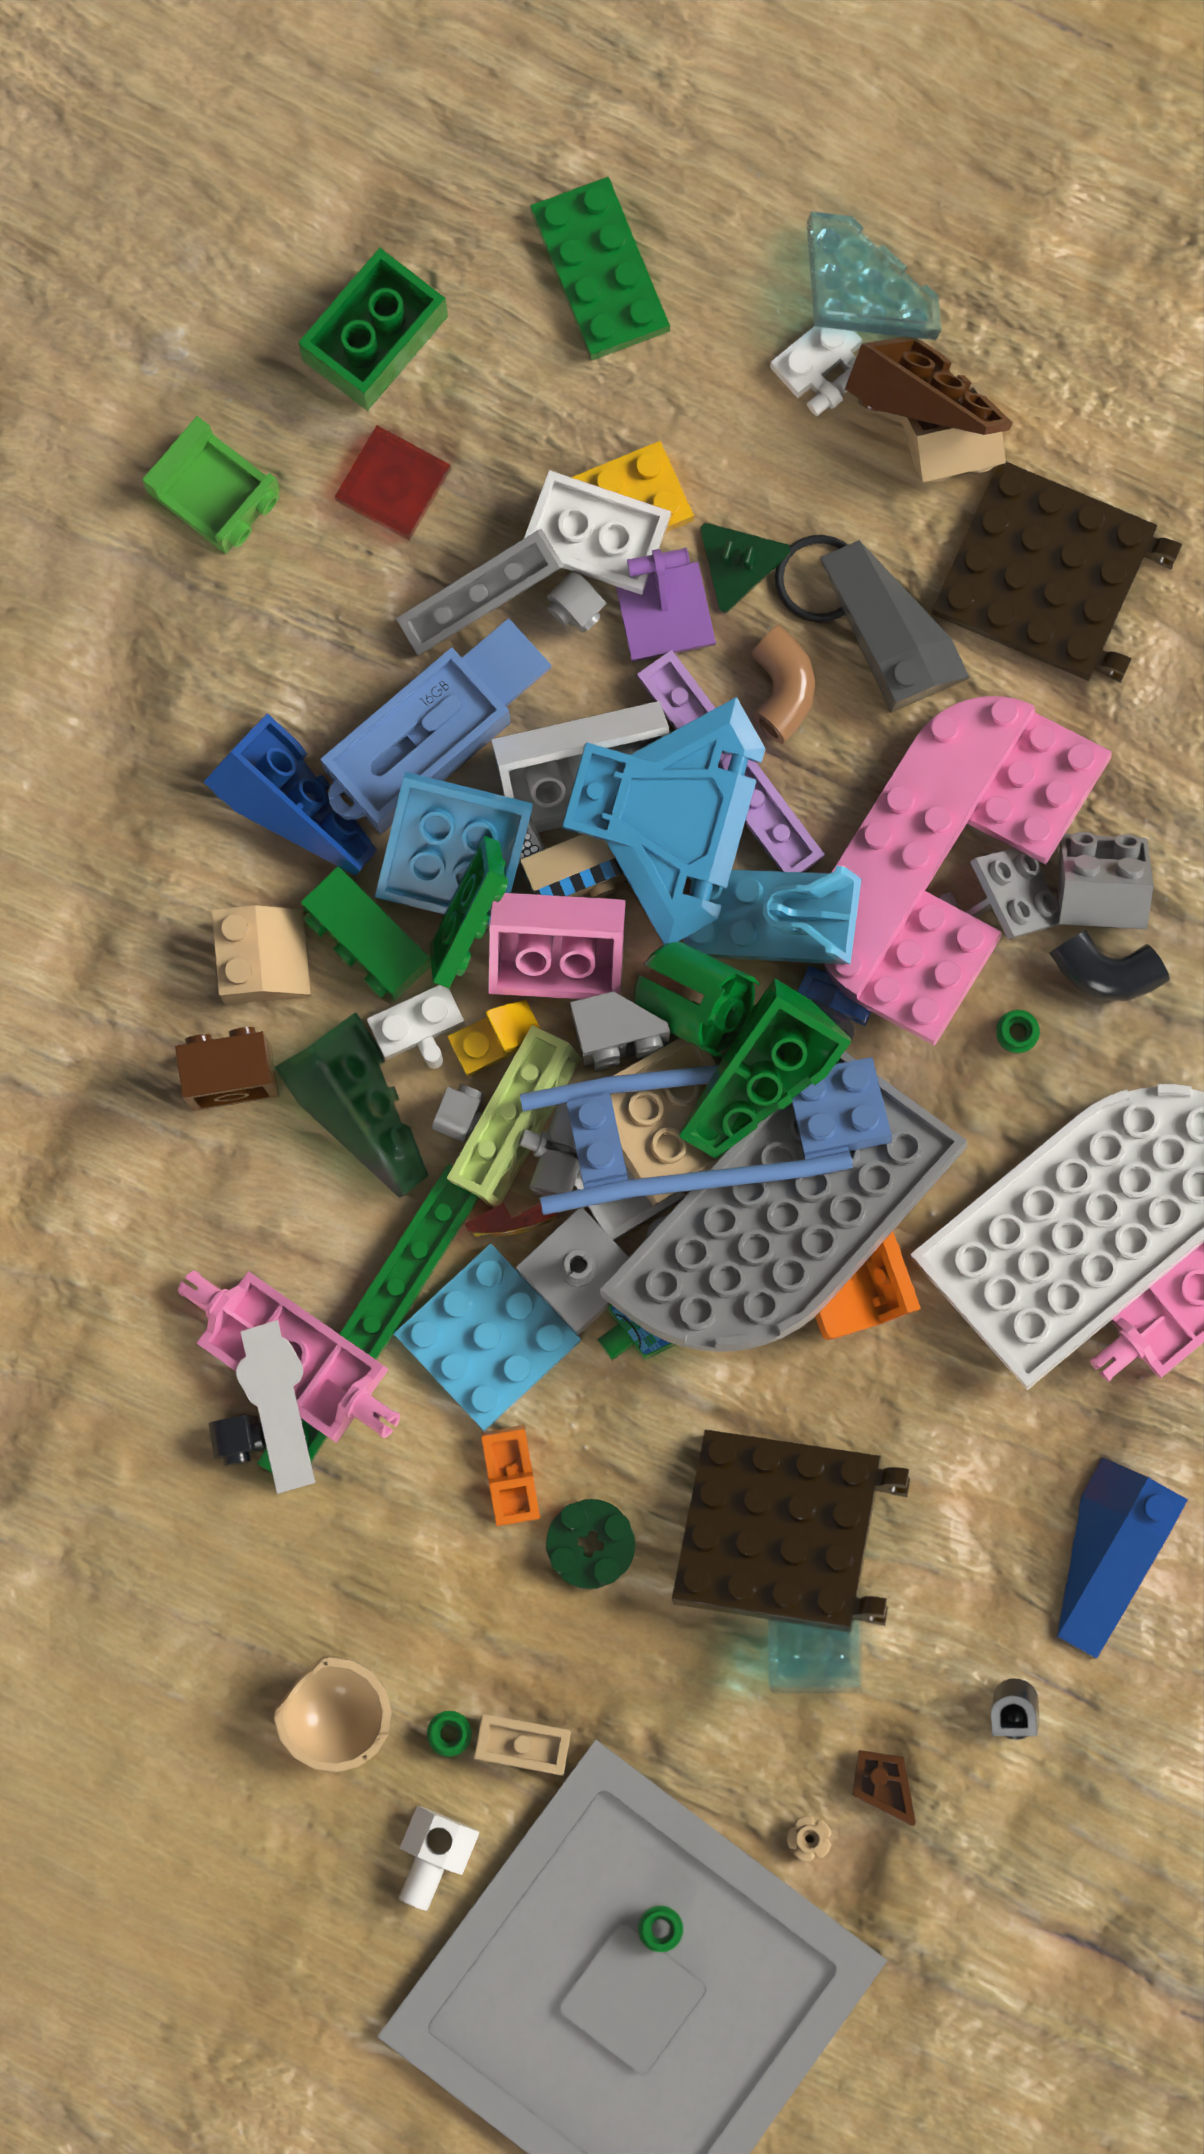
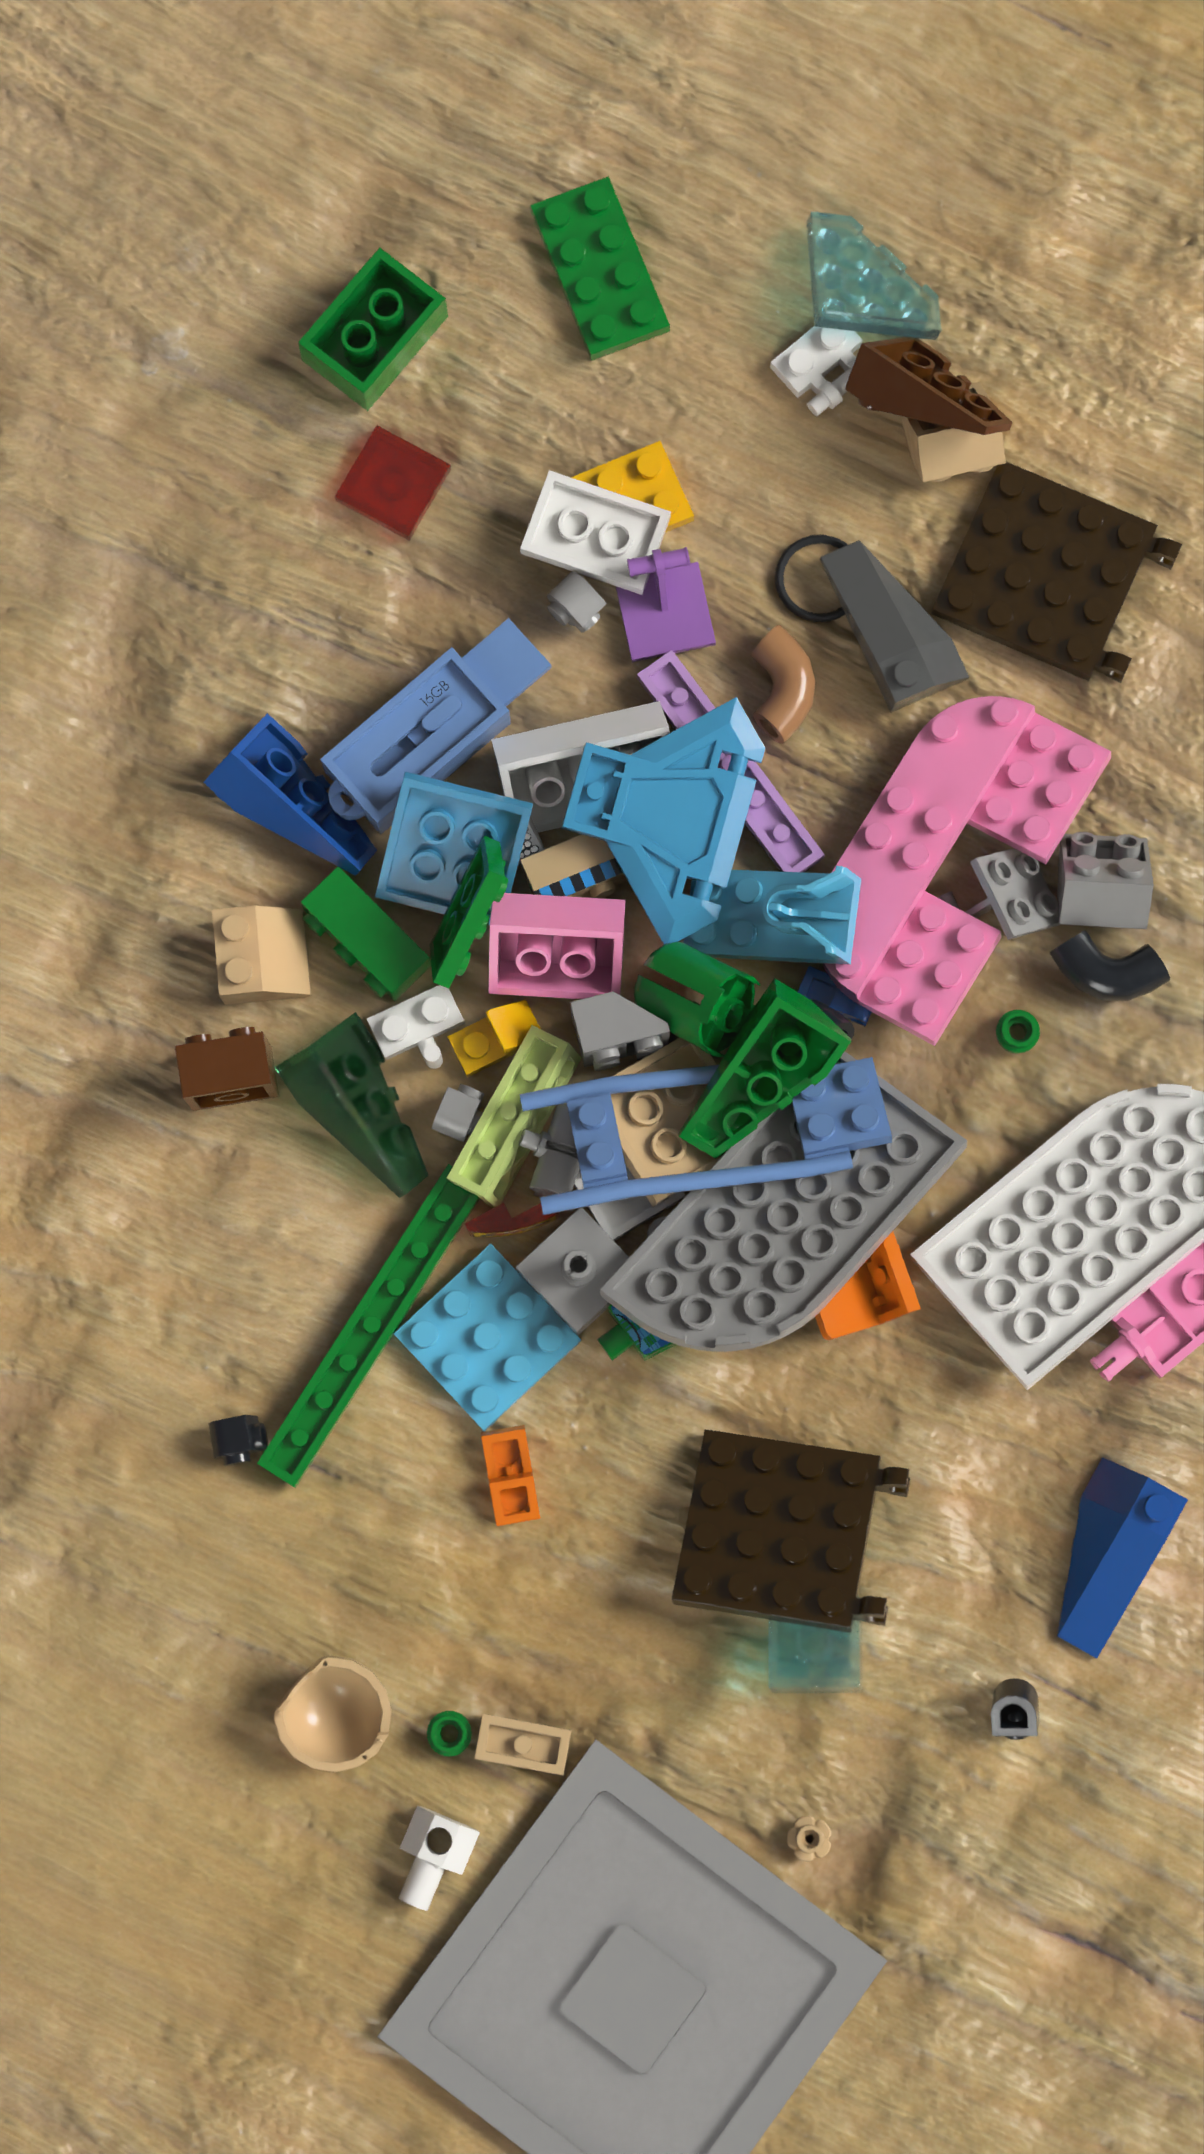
(211, 487): bright green panel -> none
(268, 1381): white sticker -> none
(335, 1372): bright pink plate -> none
(479, 592): light grey plate -> none
(604, 1565): dark green plate -> none
(665, 1943): green plate -> none
(739, 562): dark green piece -> none
(884, 1784): reddish brown piece -> none

